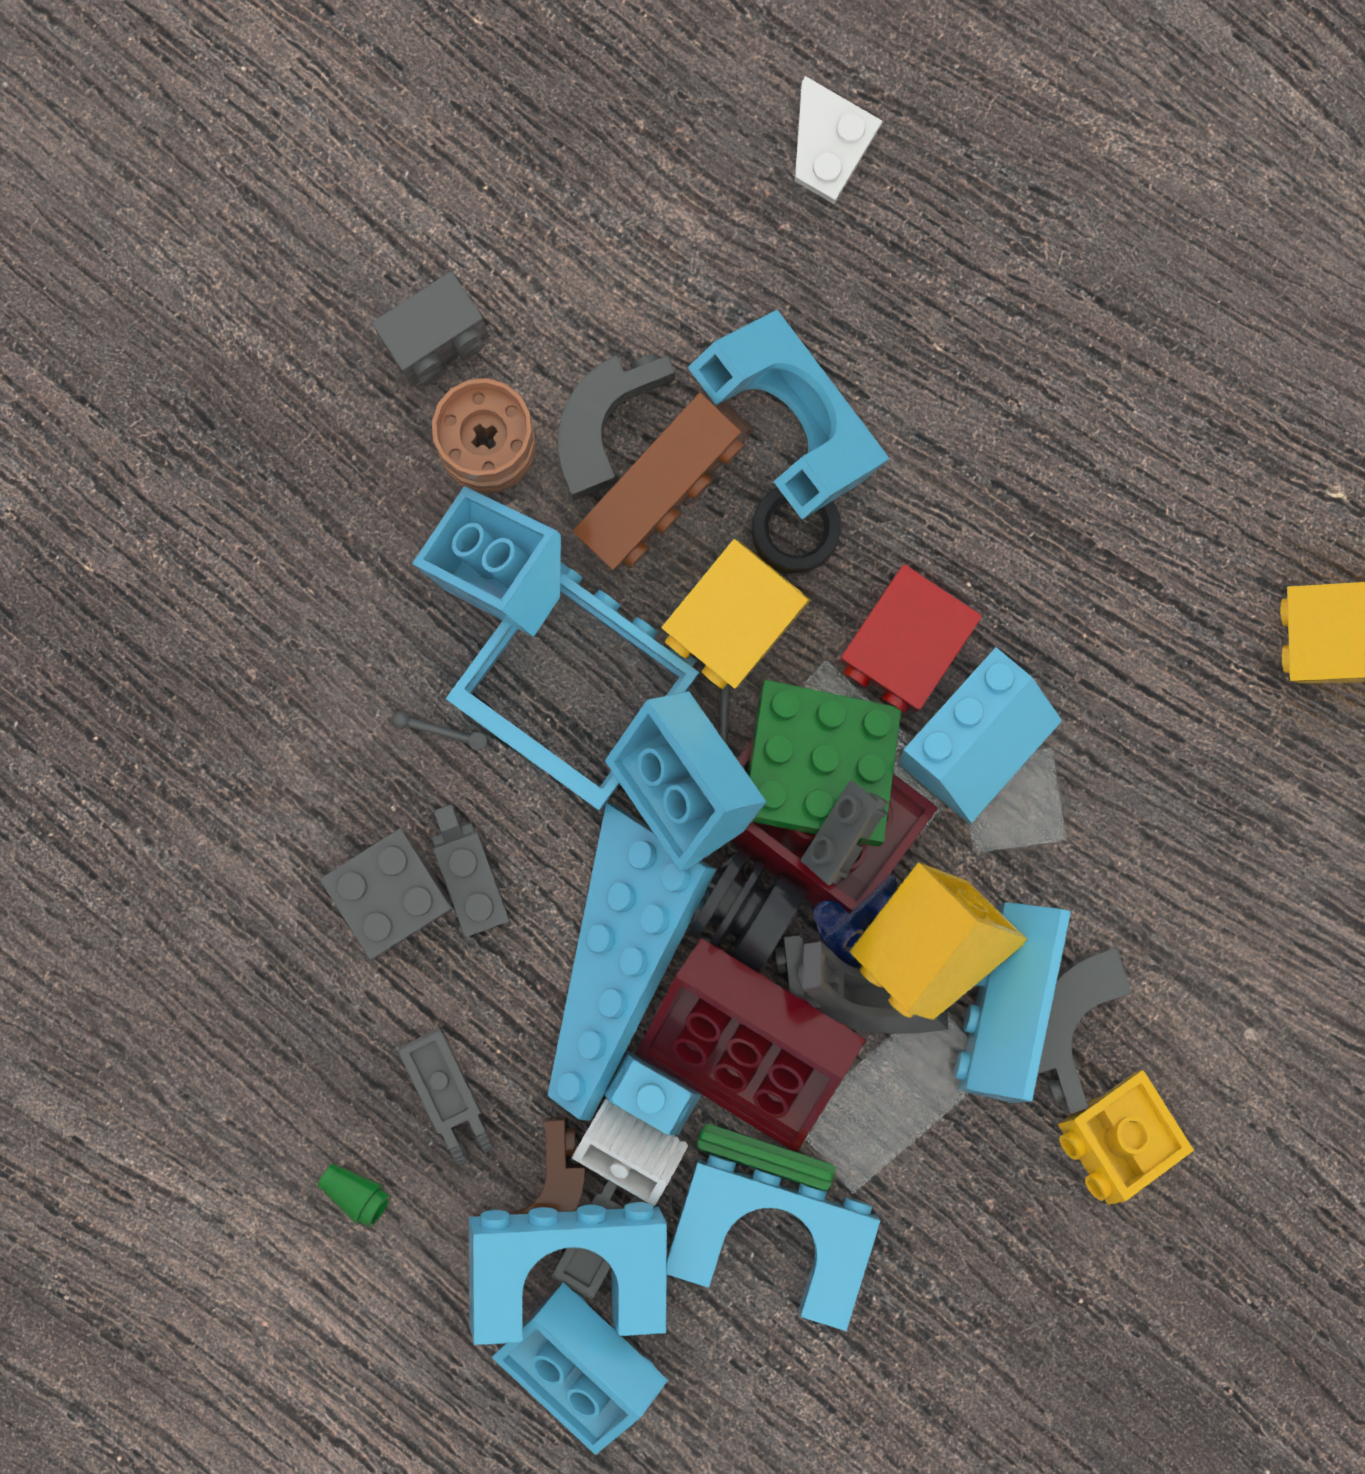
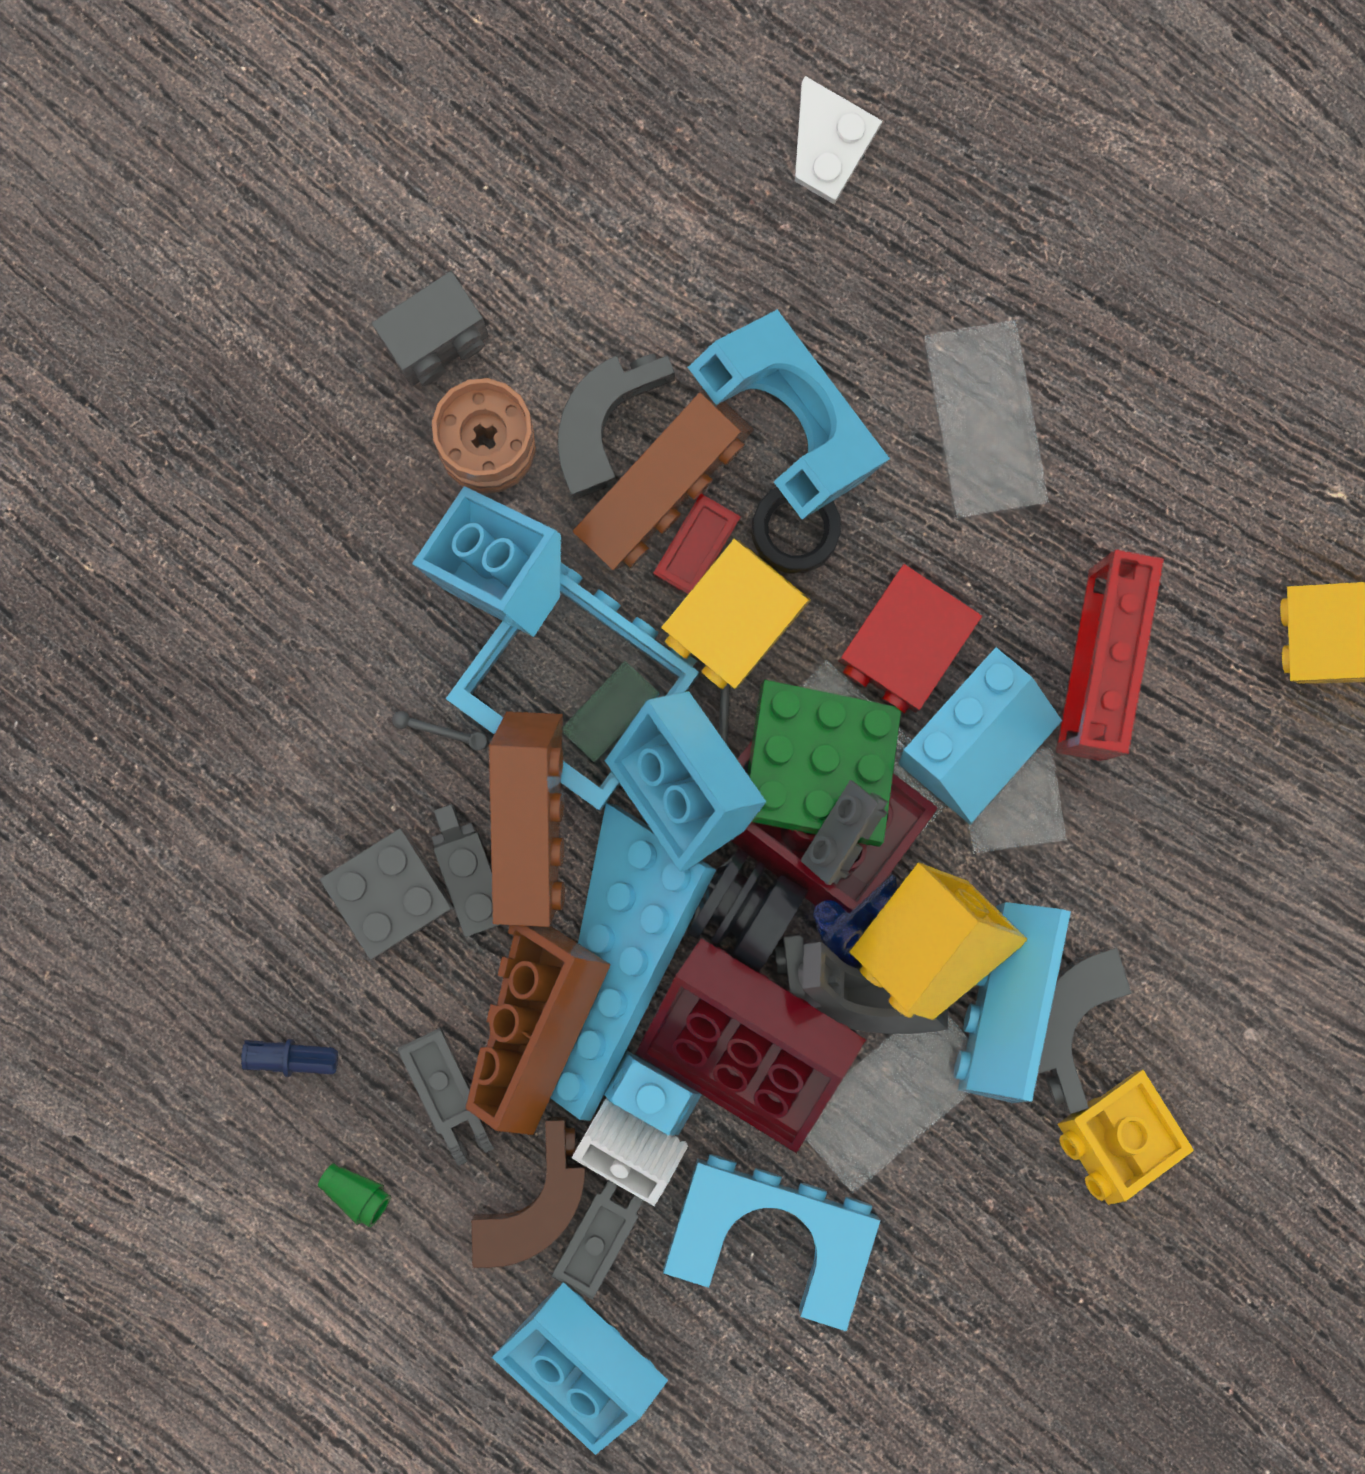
(288, 1057): none -> dark blue axle
(509, 1245): medium azure arch -> none
(526, 818): none -> dark orange wedge
(533, 1027): none -> dark orange wedge
(609, 712): none -> clear green tile
(696, 544): none -> red tile
(766, 1157): green axle -> none
(985, 419): none -> clear tile
(1110, 656): none -> red window

